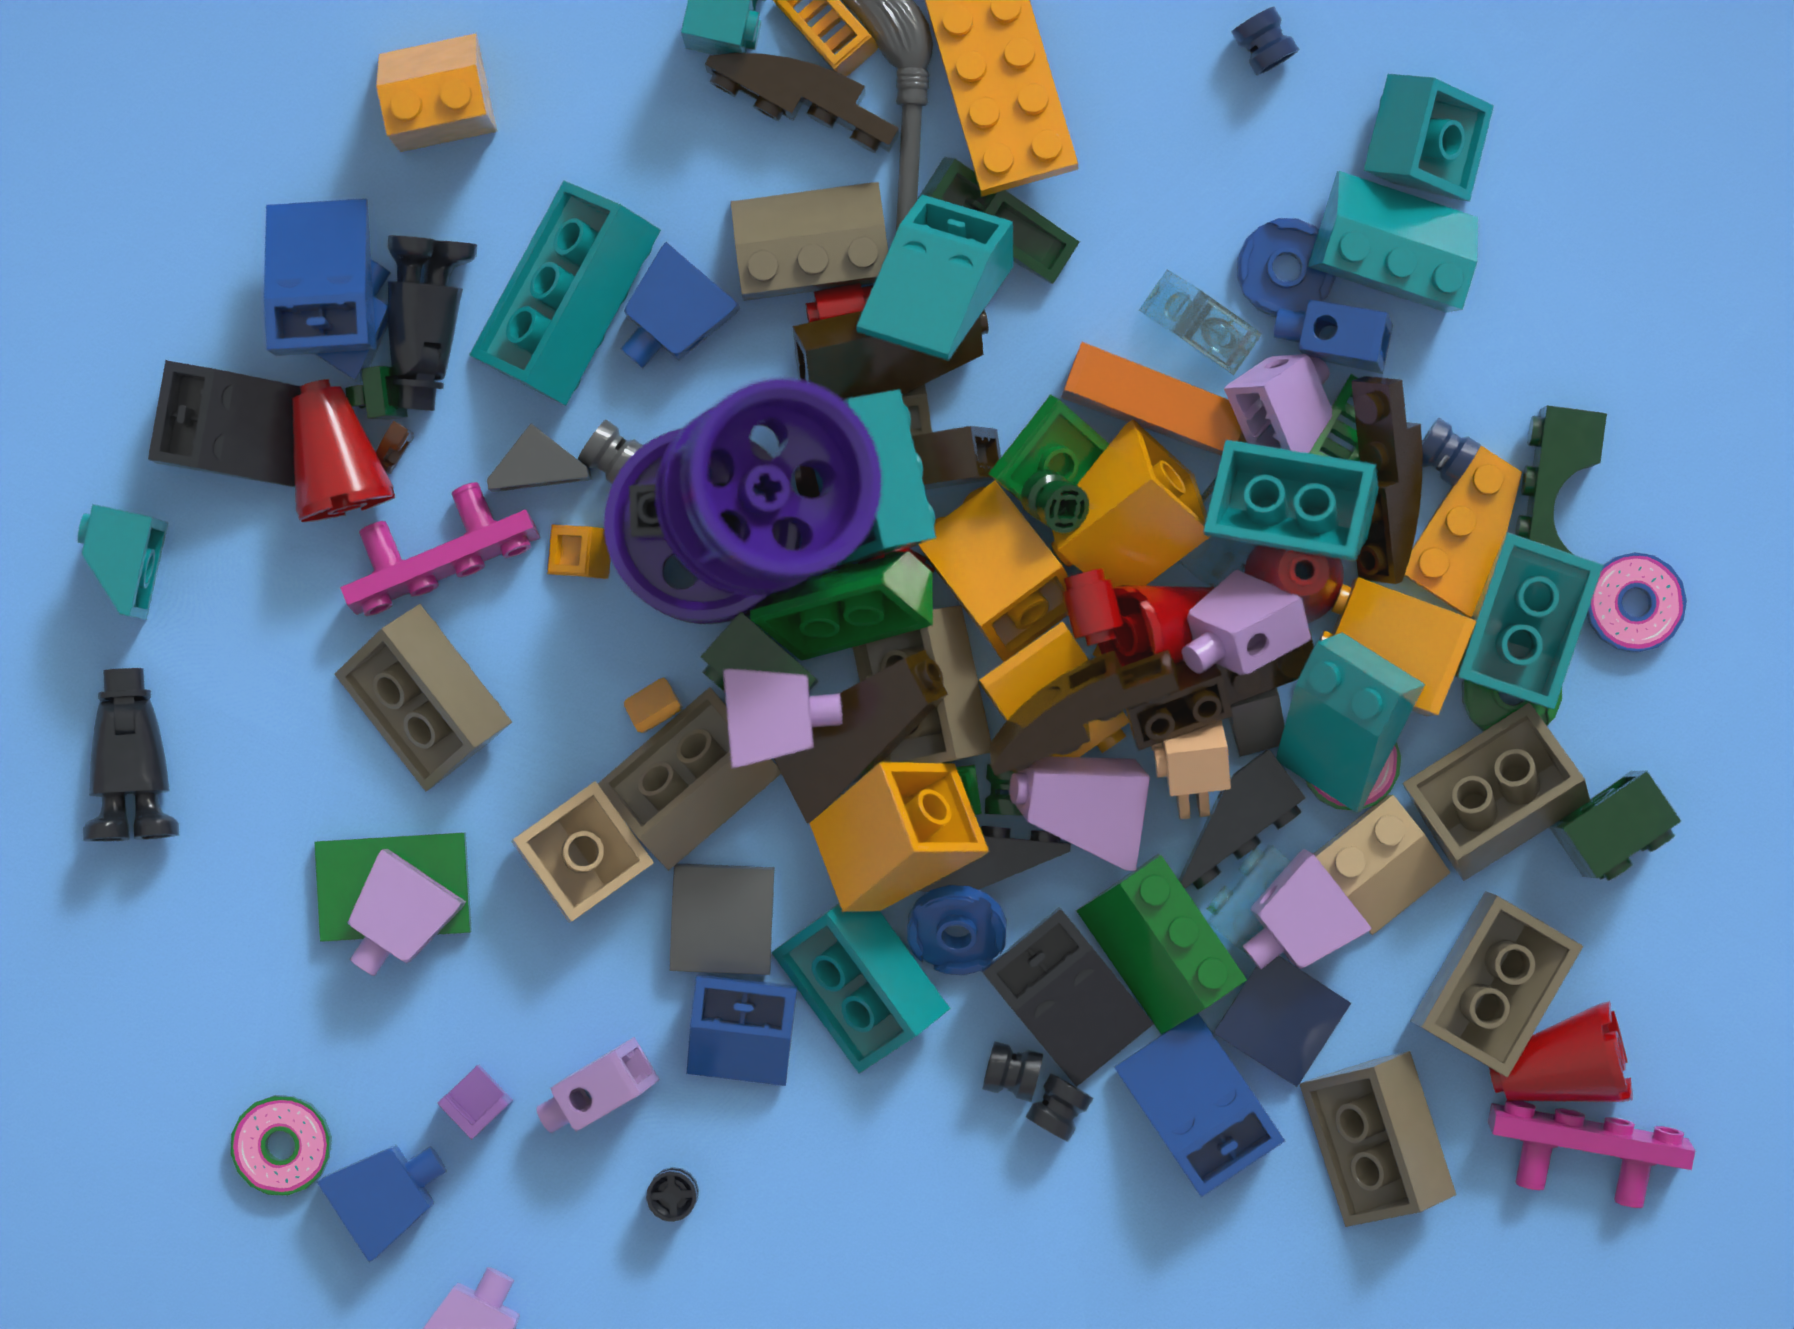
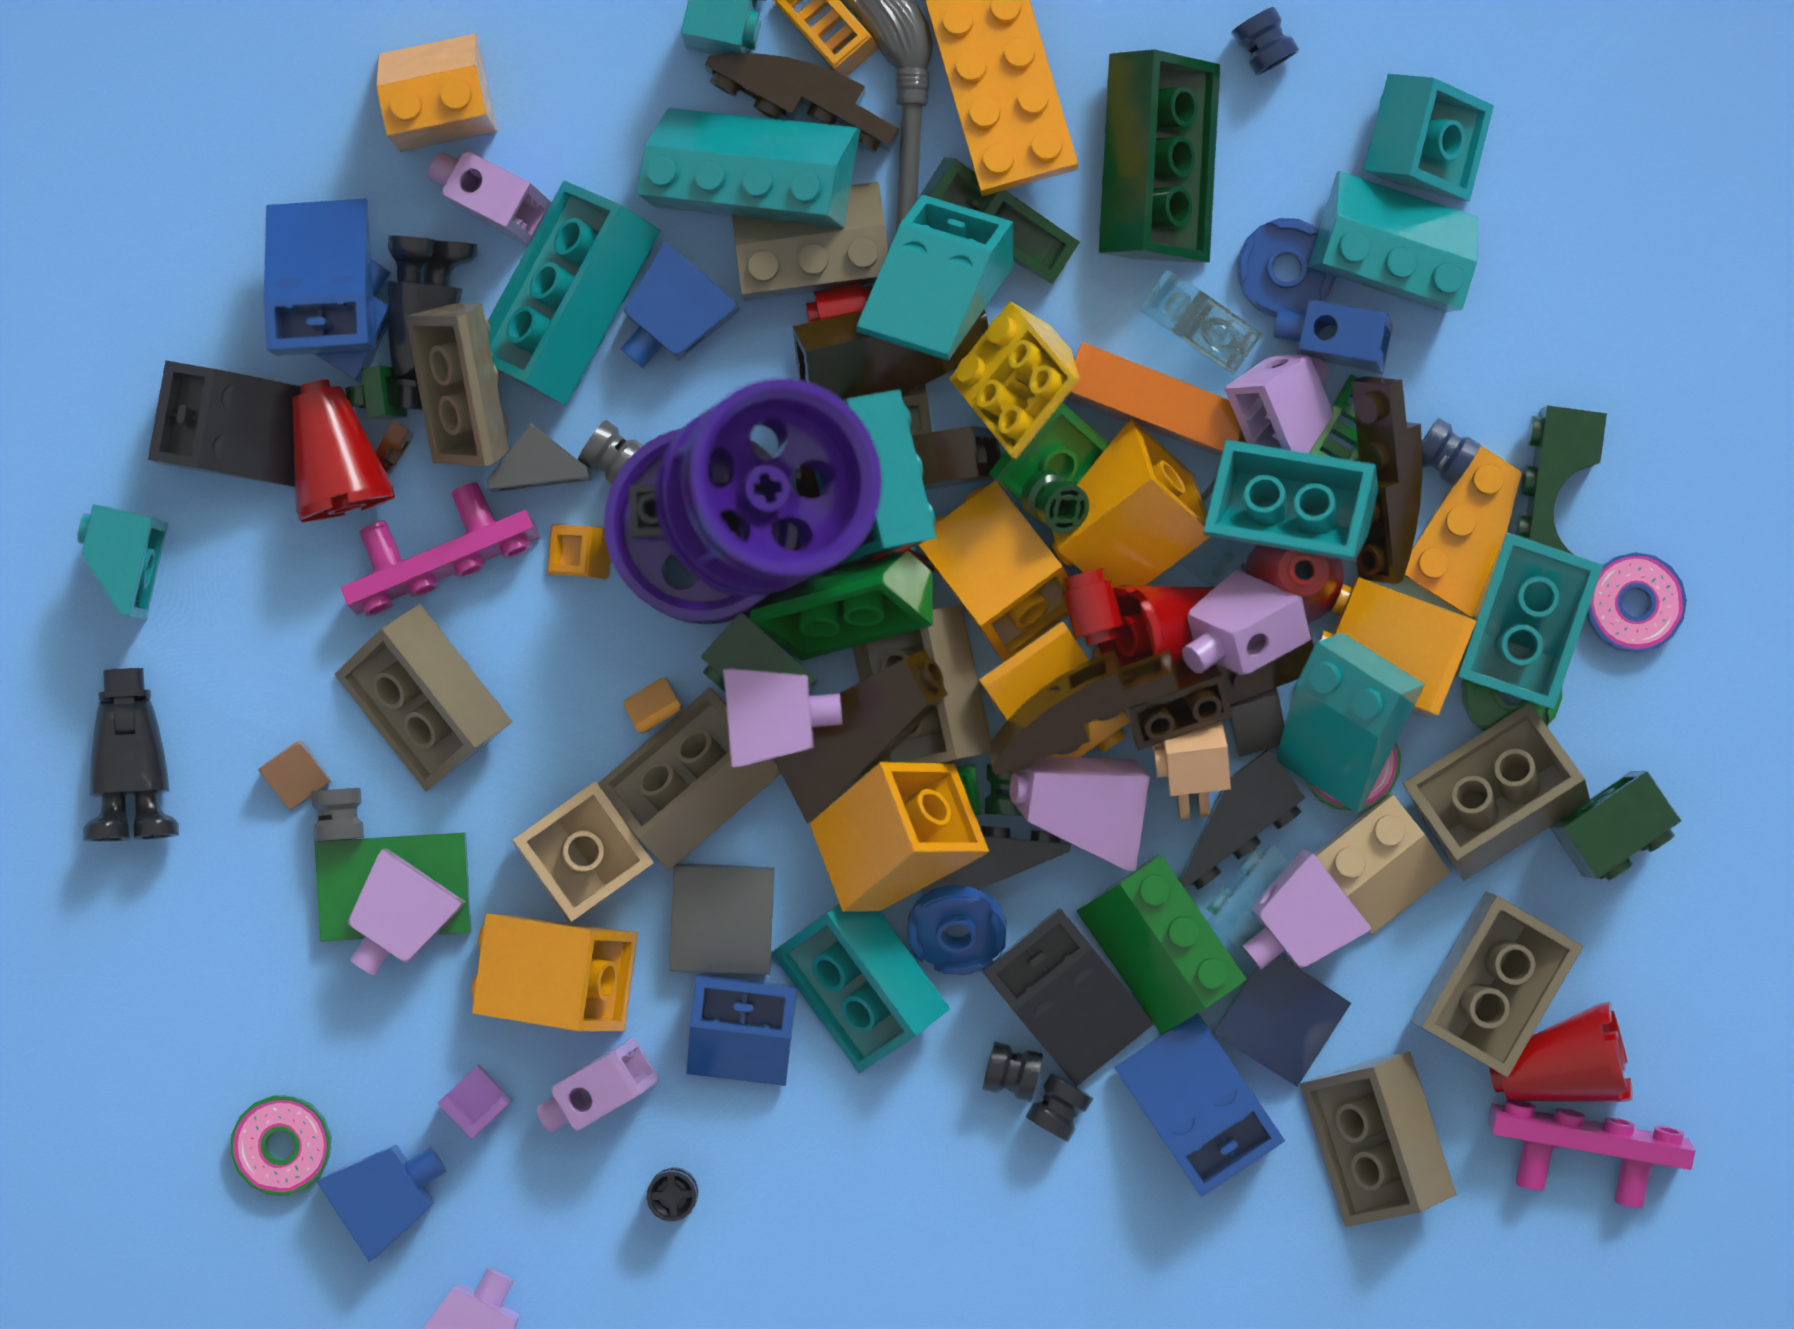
(294, 774): none -> medium nougat slope
(337, 814): none -> dark grey wheel
(458, 385): none -> dark tan slope
(490, 194): none -> lavender torso
(554, 973): none -> light orange slope
(749, 167): none -> teal slope
(1016, 376): none -> yellow slope
(1159, 157): none -> dark green slope

